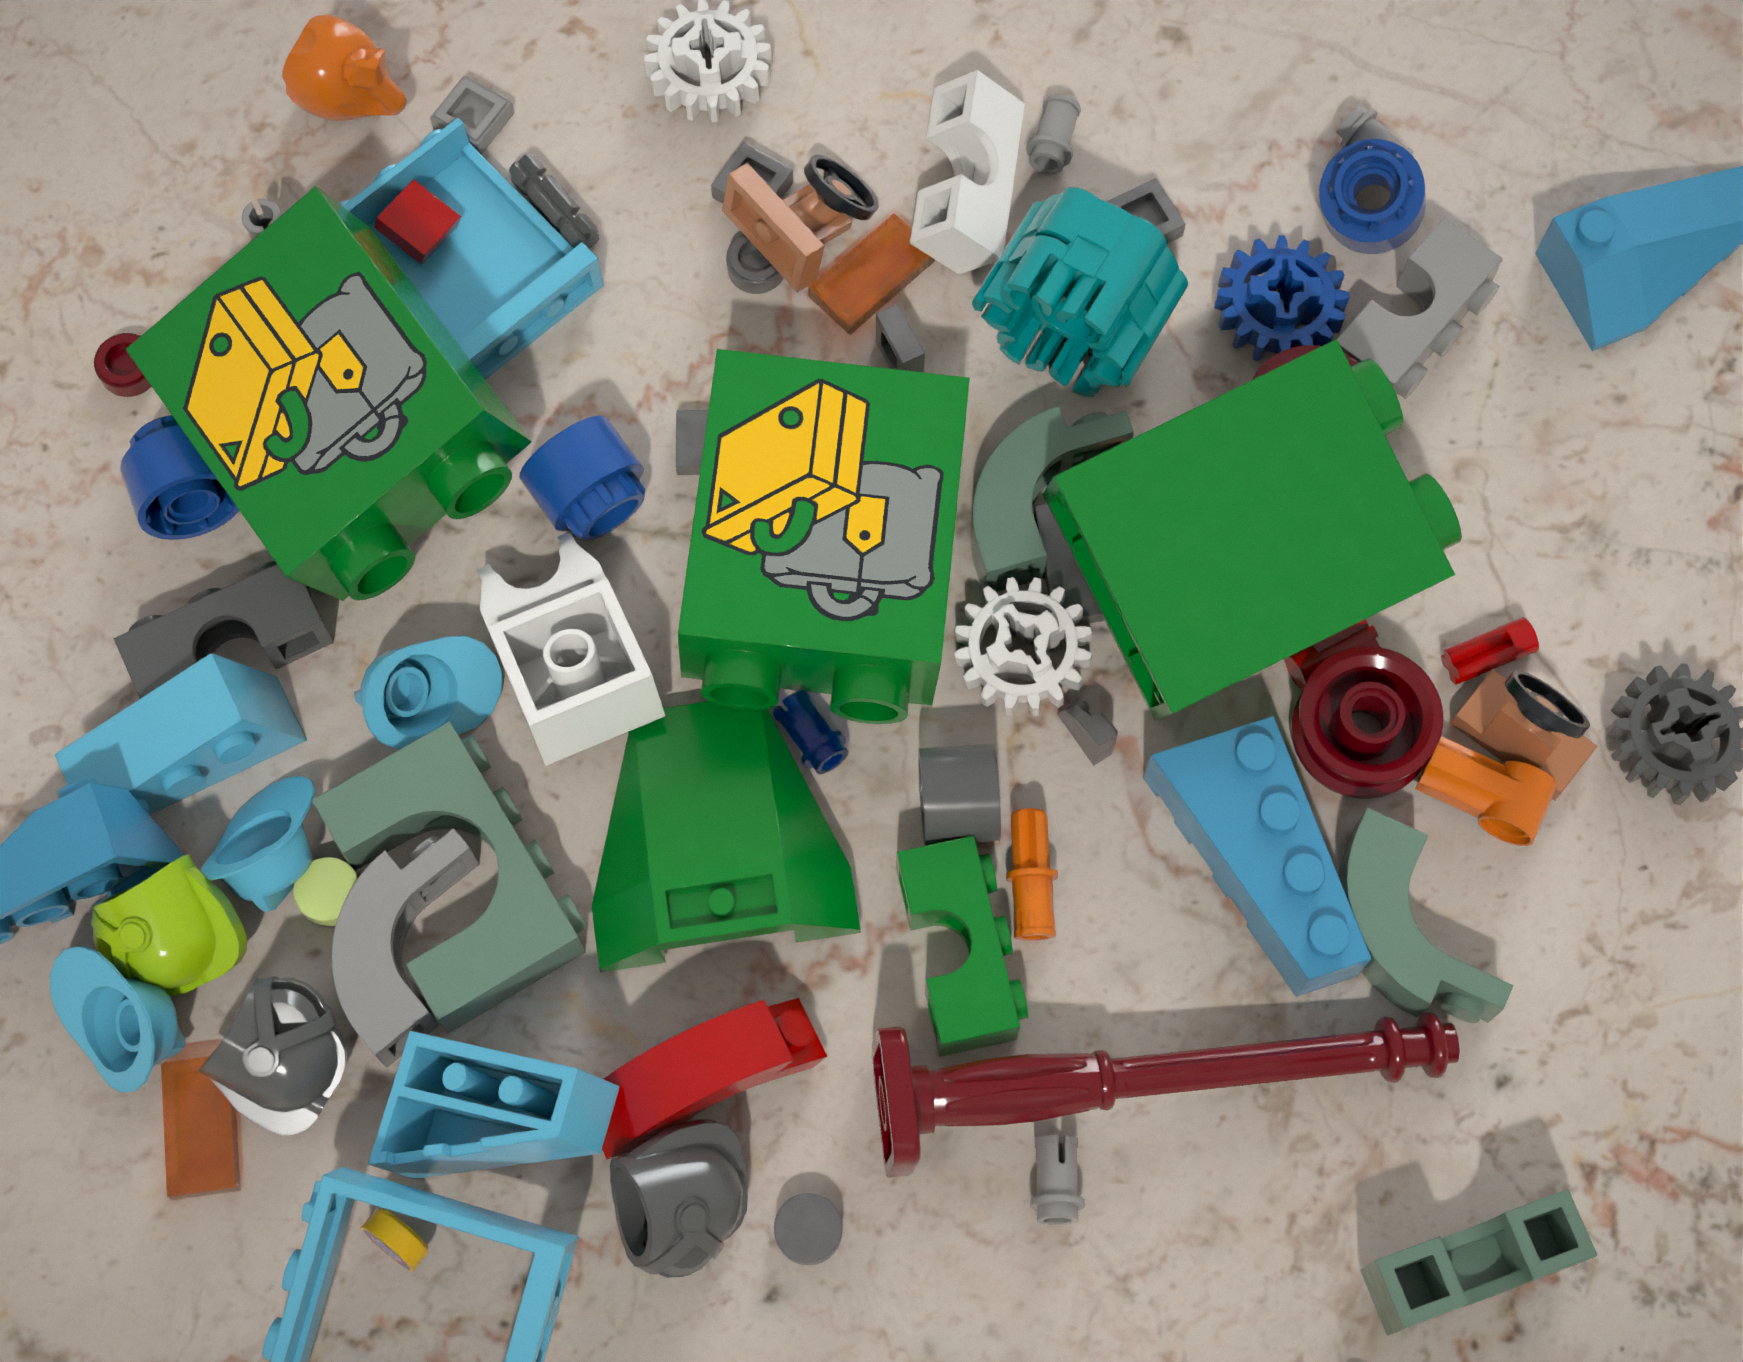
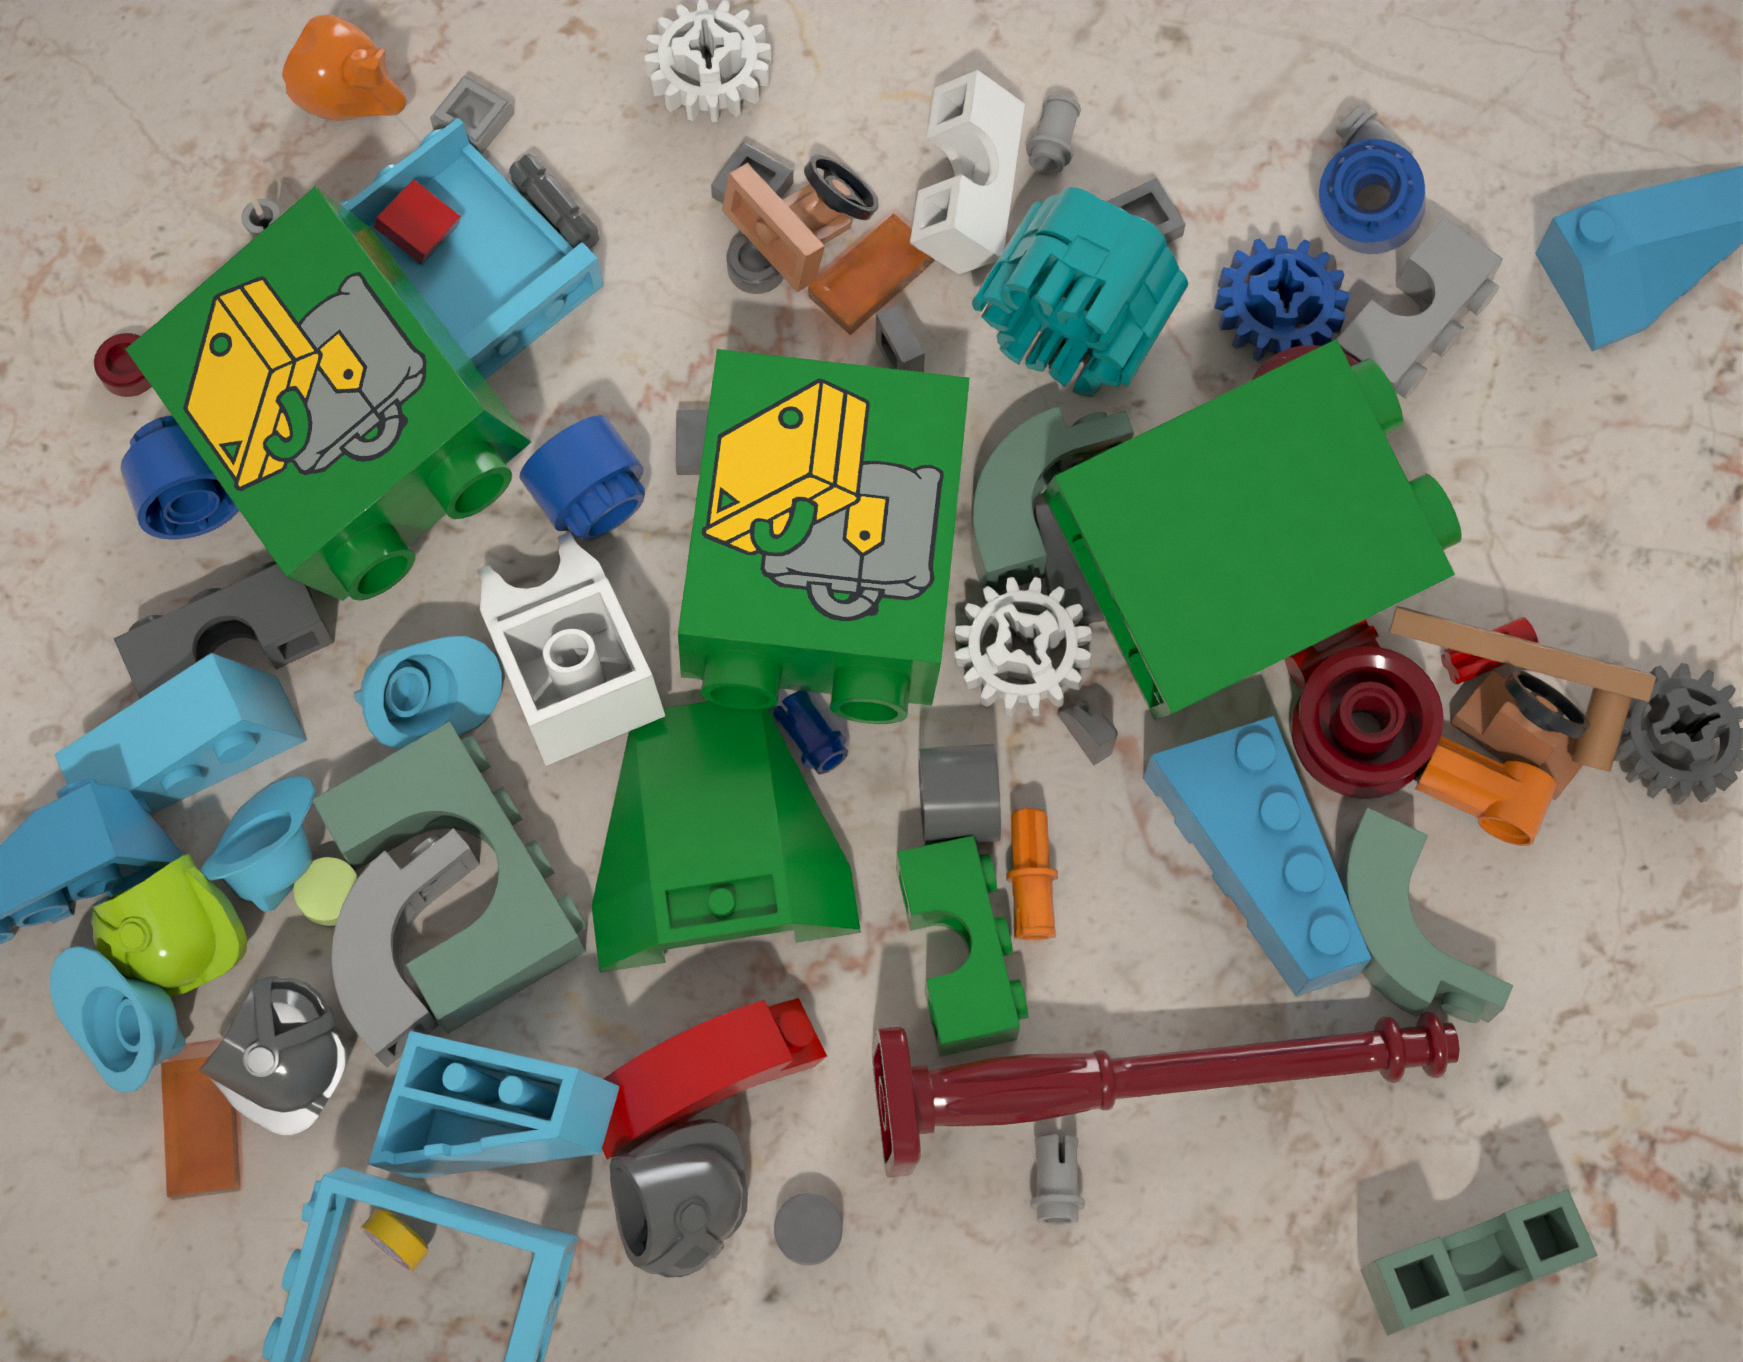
(1611, 683): none -> medium nougat piece

